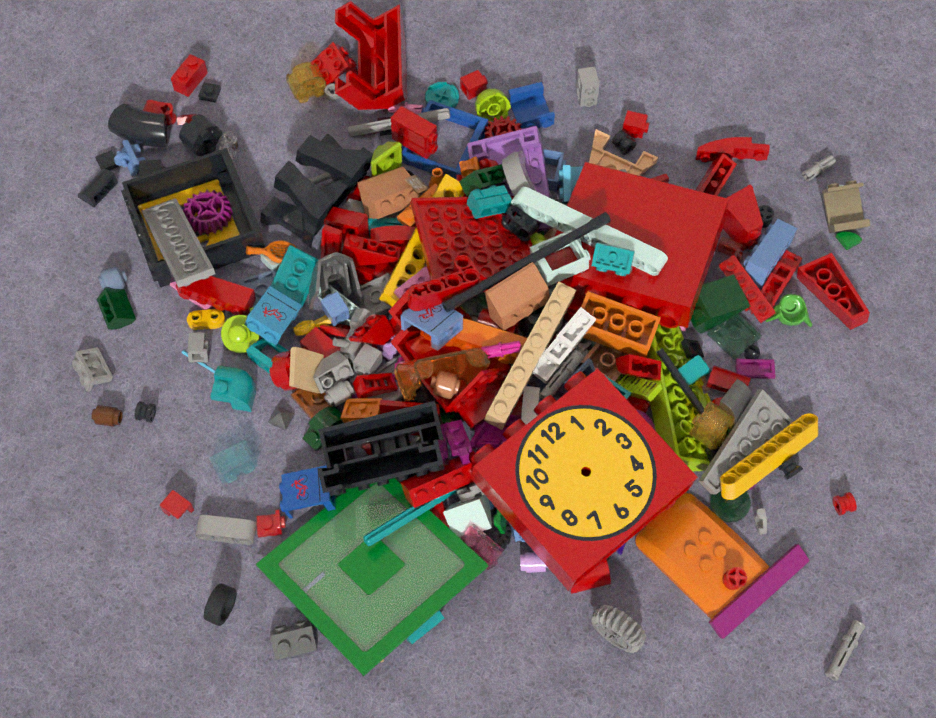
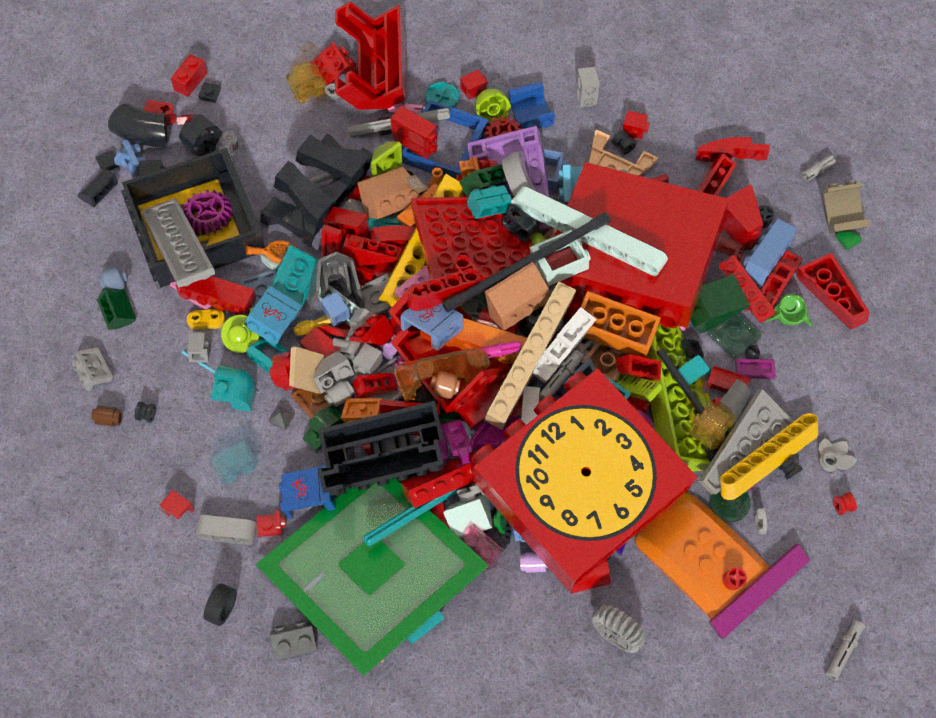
(613, 258): teal bracket -> none
(836, 454): none -> light grey plate

